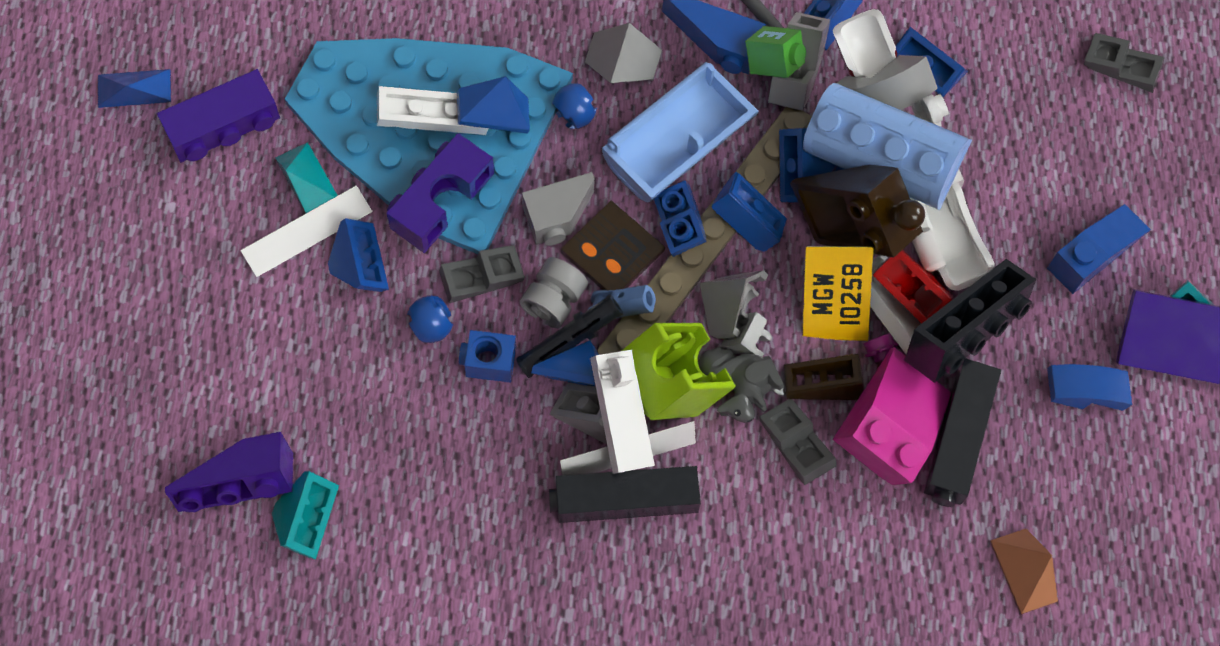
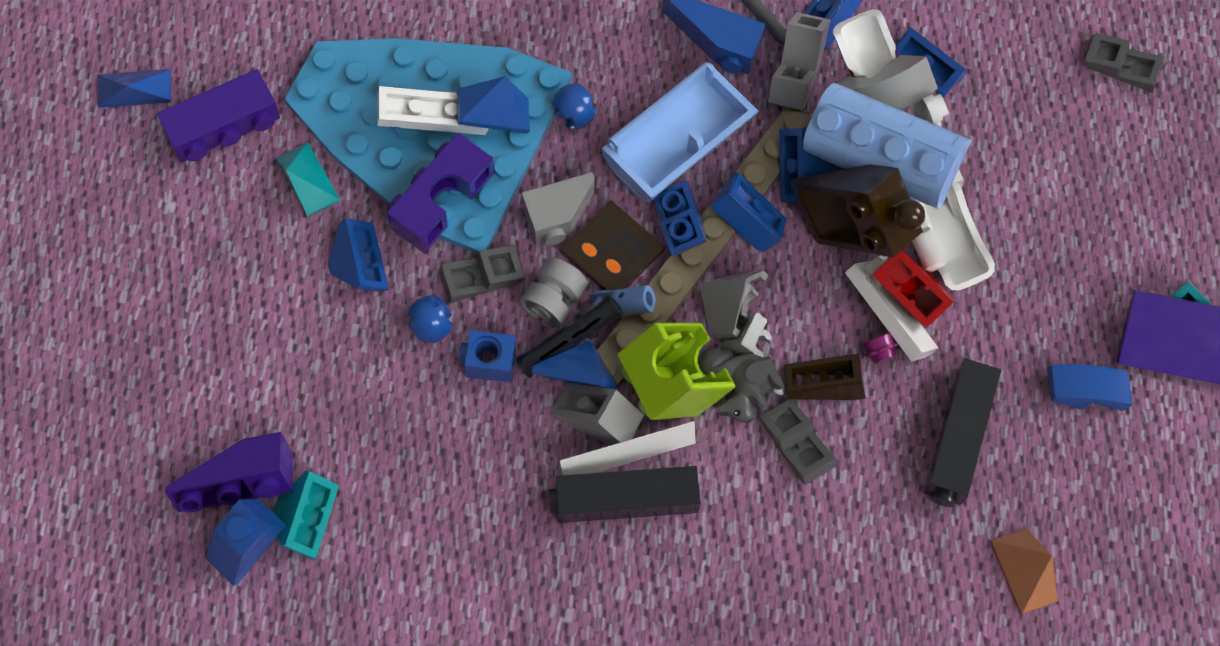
(243, 538): none -> blue slope
(305, 231): white sticker -> none
(622, 411): white hinge -> none
(623, 54): light grey slope -> none
(775, 51): bright green brick -> none
(837, 292): yellow sticker -> none
(895, 420): dark pink slope -> none
(970, 320): black brick -> none
(1097, 248): blue slope -> none

